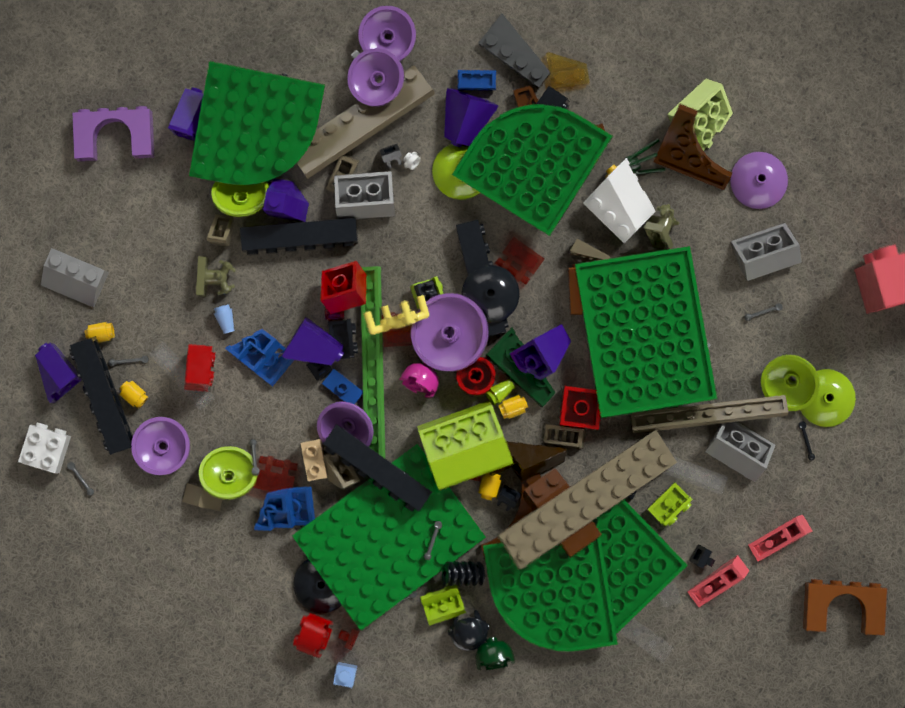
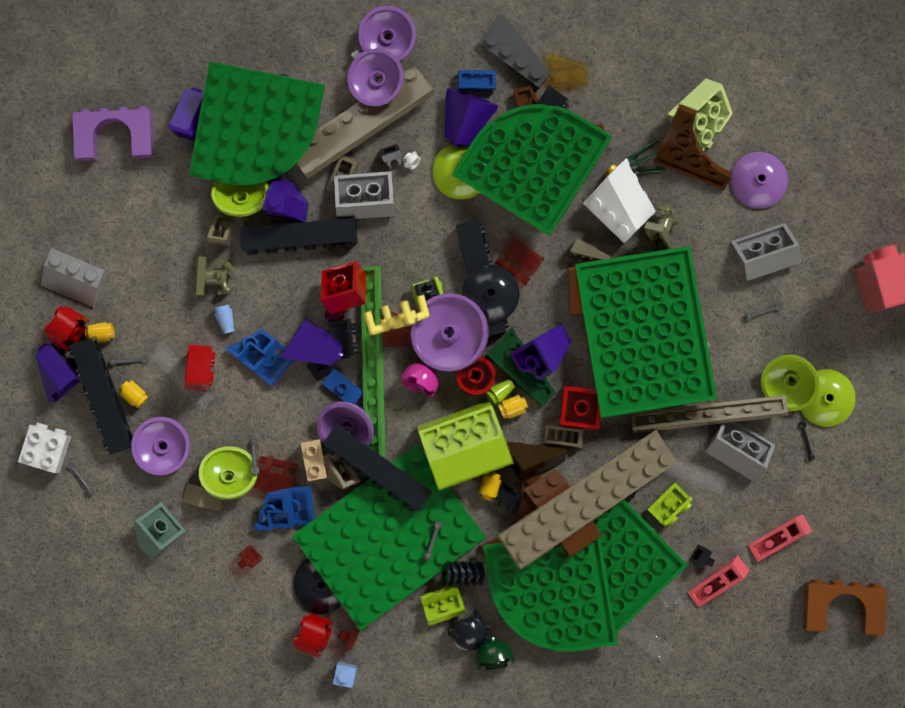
(66, 327): none -> red brick
(157, 530): none -> sand green slope
(249, 557): none -> clear red tile

